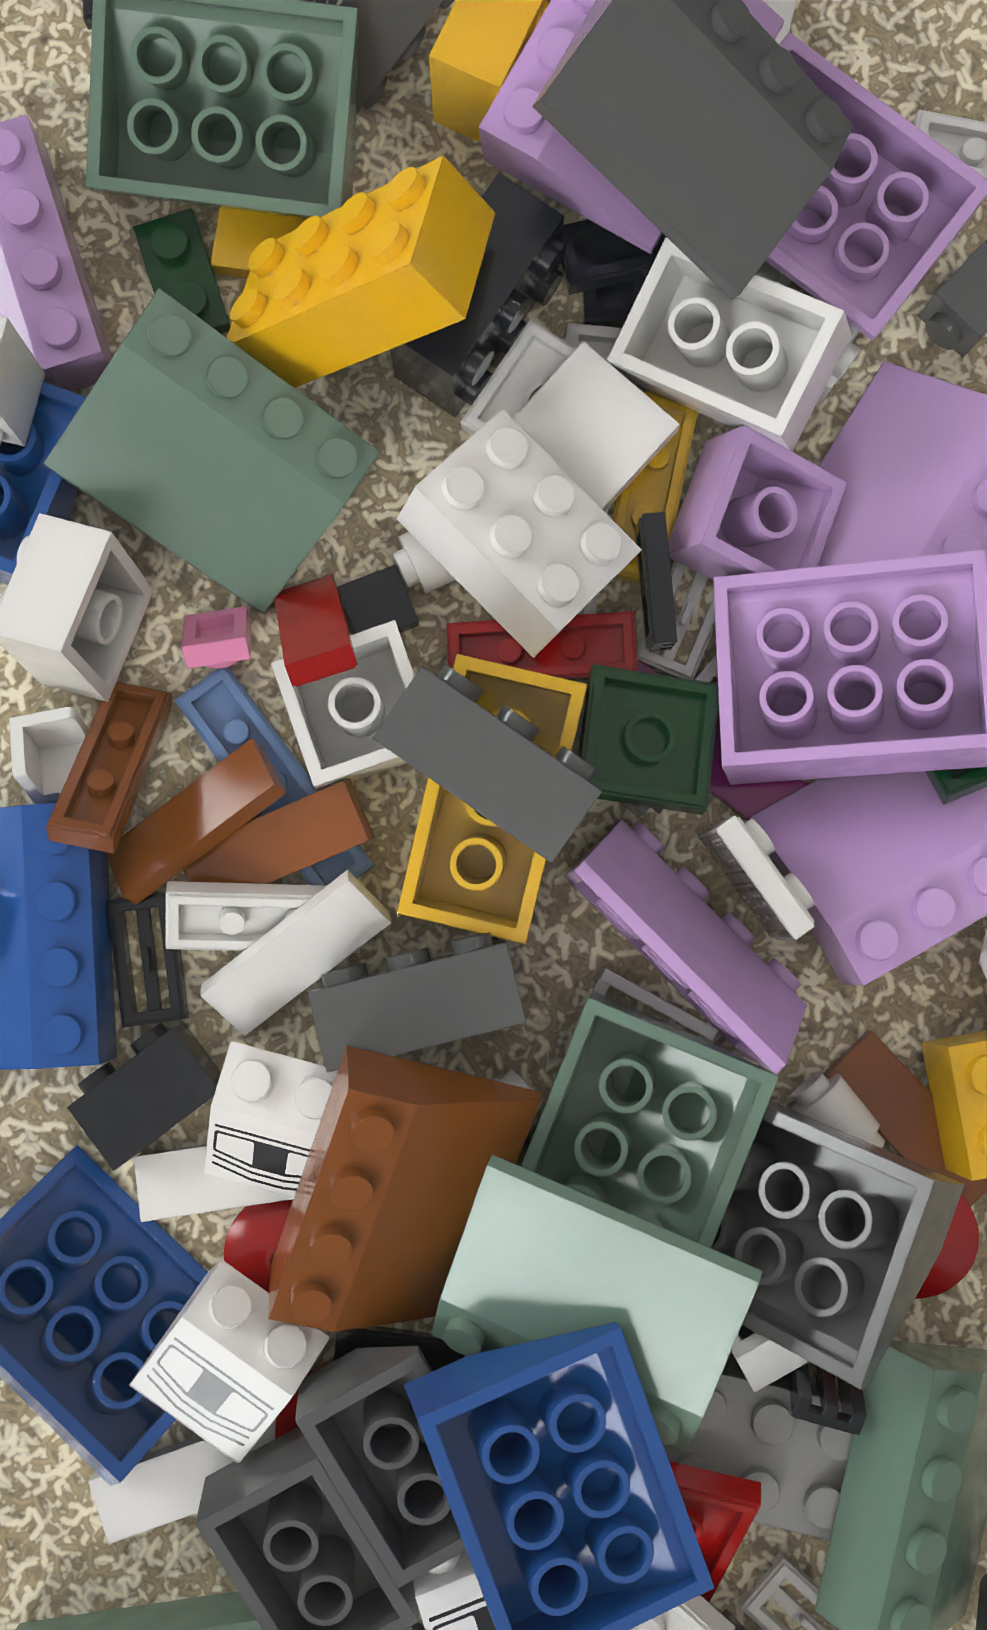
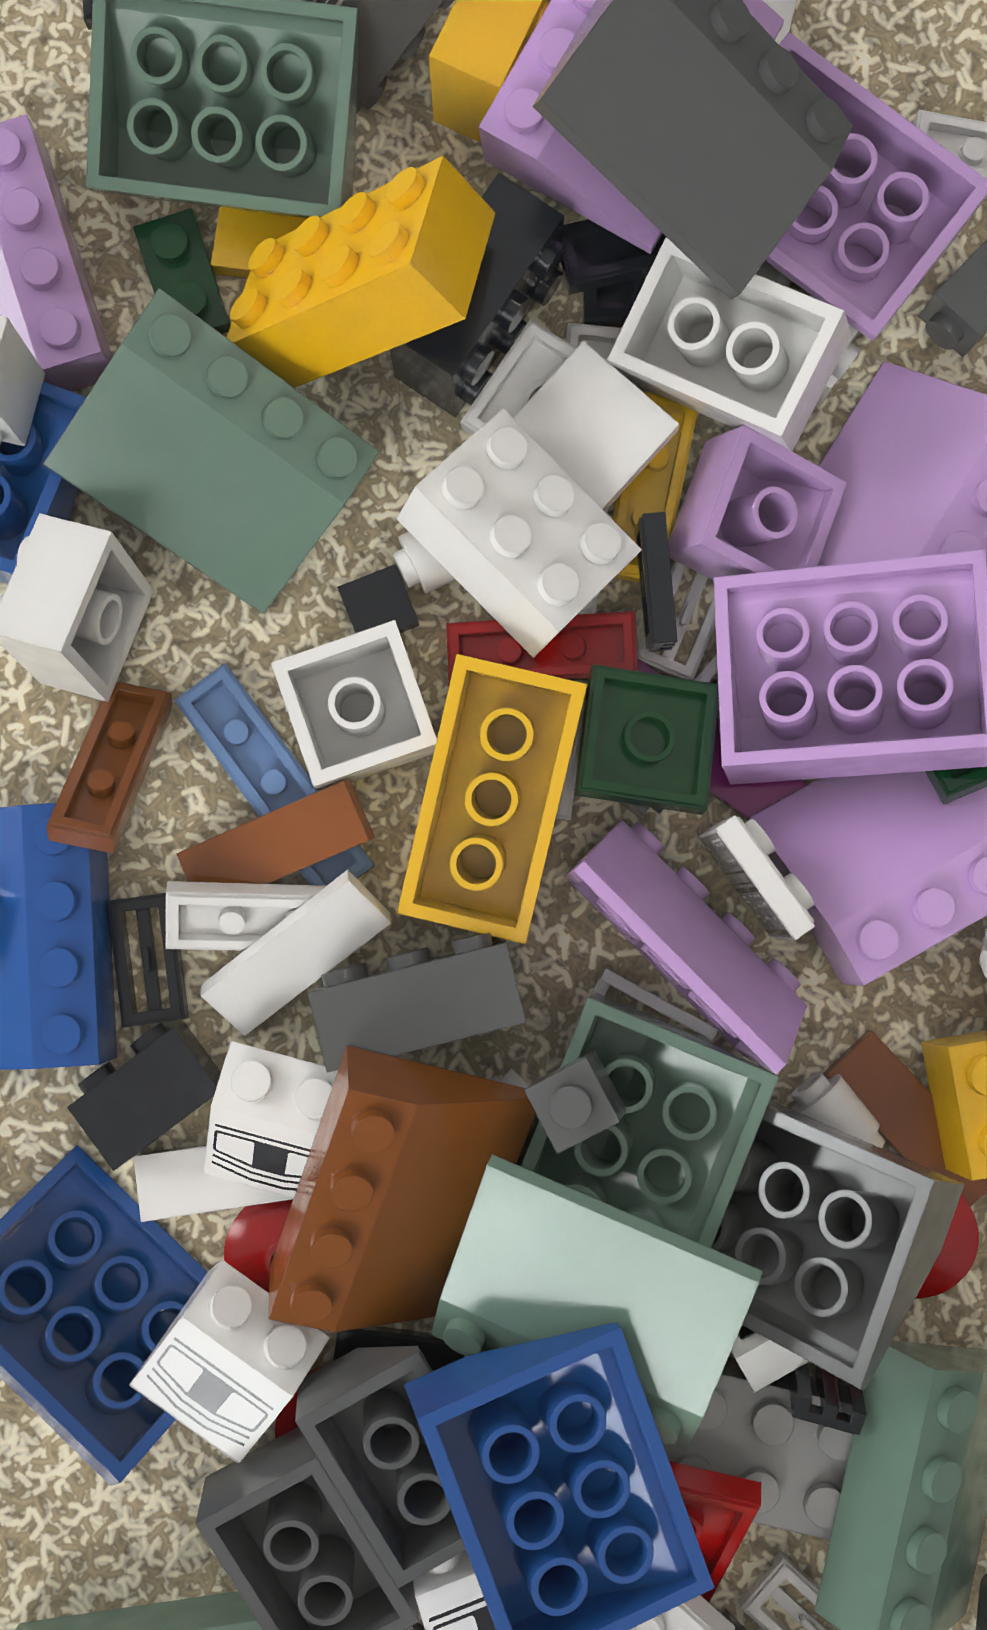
(45, 751): white panel -> none
(160, 1487): white tile -> none
(195, 821): dark orange tile -> none
(217, 638): bright pink plate -> none
(314, 631): red tile -> none
(490, 760): dark grey brick -> none
(576, 1101): none -> dark grey brick

